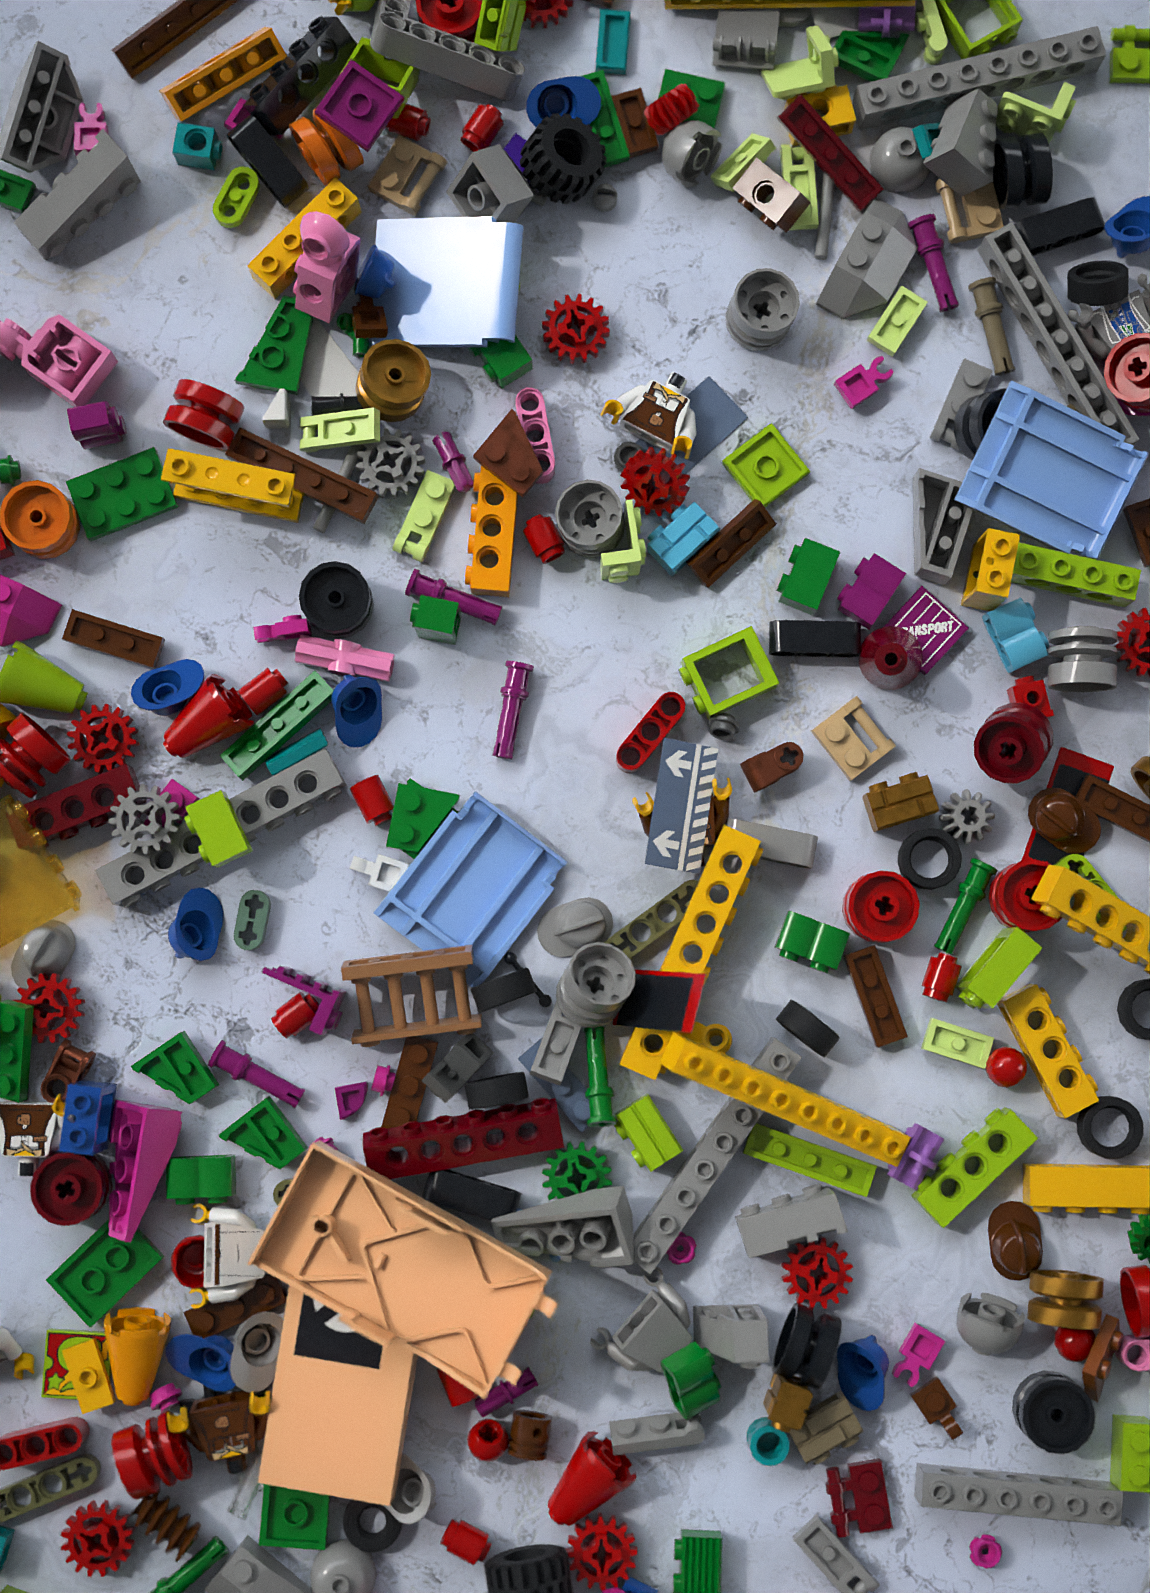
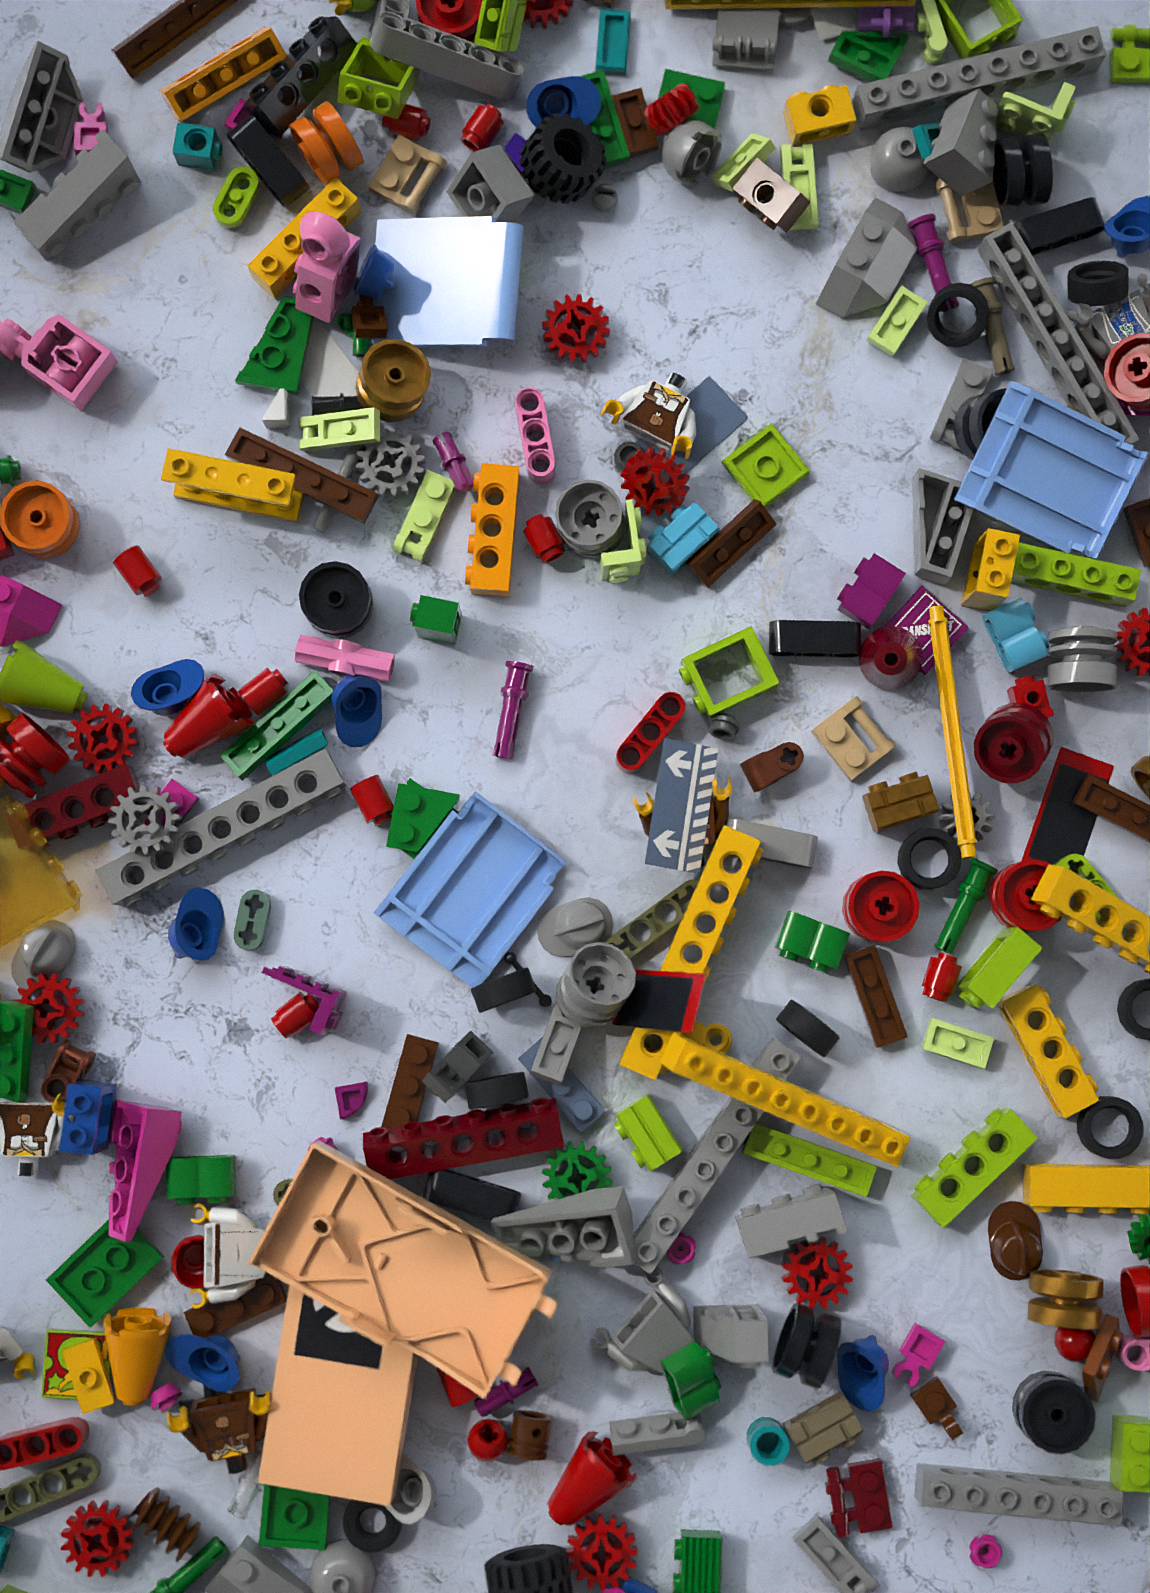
(55, 1199): dark red wheel -> none
(96, 425): magenta brick -> none
(113, 639): reddish brown plate -> none
(121, 494): green plate -> none
(138, 571): none -> red brick
(150, 1456): red wheel -> none
(178, 1068): green wing -> none
(203, 414): red wheel -> none
(218, 829): lime brick -> none
(242, 1068): magenta pin -> none
(256, 1351): light grey piece -> none
(266, 1134): green wing -> none
(290, 628): dark pink plate -> none
(359, 105): magenta tile -> none
(383, 872): white plate -> none
(383, 1080): dark pink plate -> none
(392, 969): medium nougat fence -> none
(466, 1541): red brick -> none
(469, 604): magenta pin -> none
(504, 361): green brick -> none
(510, 455): copper wing -> none
(599, 1092): green pin -> none
(766, 293): light grey wheel -> none
(787, 1402): pearl gold brick -> none
(805, 75): yellowish green bracket -> none
(808, 577): green brick -> none
(824, 218): light grey bar -> none
(830, 153): dark red tile -> none
(860, 383): dark pink plate -> none
(917, 1156): medium lavender hips -> none
(952, 732): none -> yellow piece
(957, 339): none -> black tyre
(989, 1323): light grey cylinder -> none
(1006, 1067): red piece -> none
(1064, 820): reddish brown piece -> none

